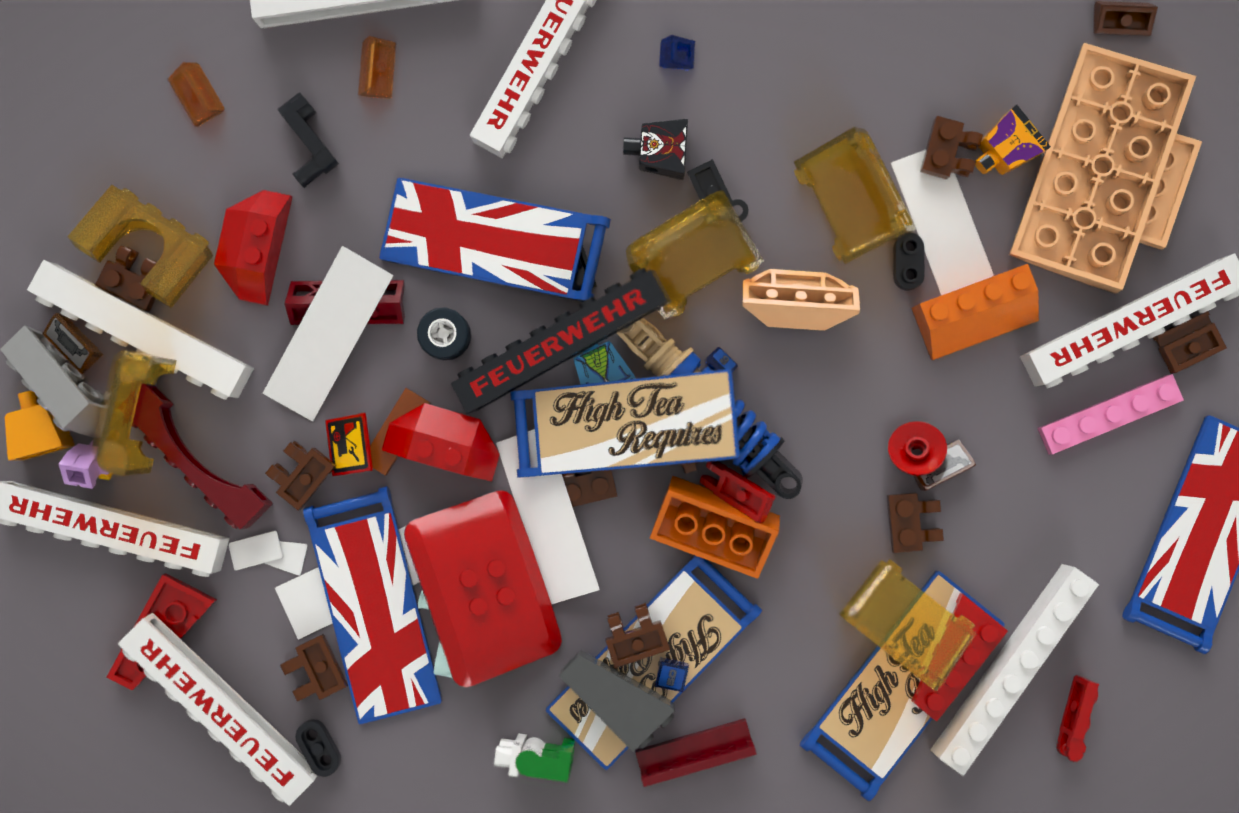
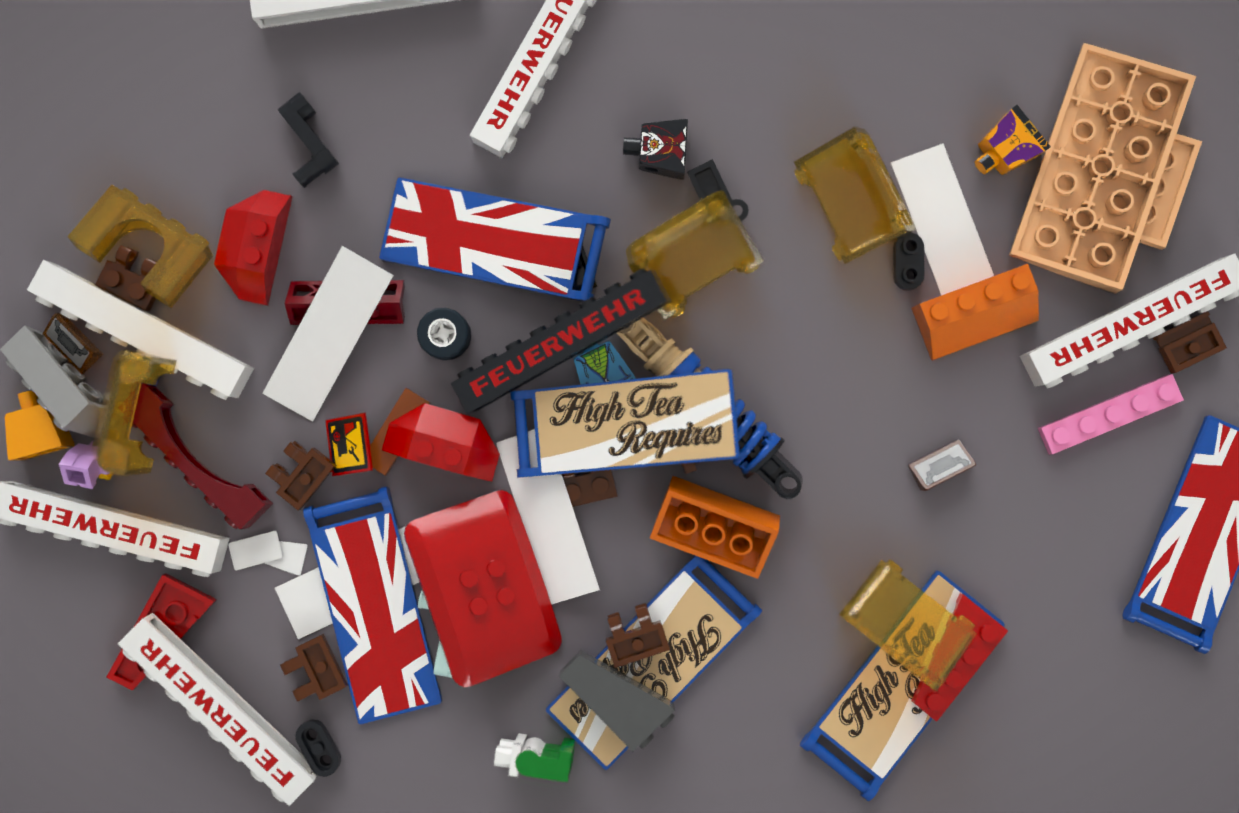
(195, 93): clear orange slope -> none
(377, 68): clear orange slope -> none
(671, 674): slope -> none
(677, 53): clear blue slope -> none
(695, 752): dark red fence -> none
(720, 360): slope -> none
(738, 491): red hinge -> none
(799, 299): light nougat wedge -> none
(905, 522): reddish brown plate -> none
(917, 436): red dish -> none
(942, 148): reddish brown plate -> none
(1014, 668): white brick -> none
(1077, 718): red hinge -> none
(1124, 18): reddish brown slope -> none

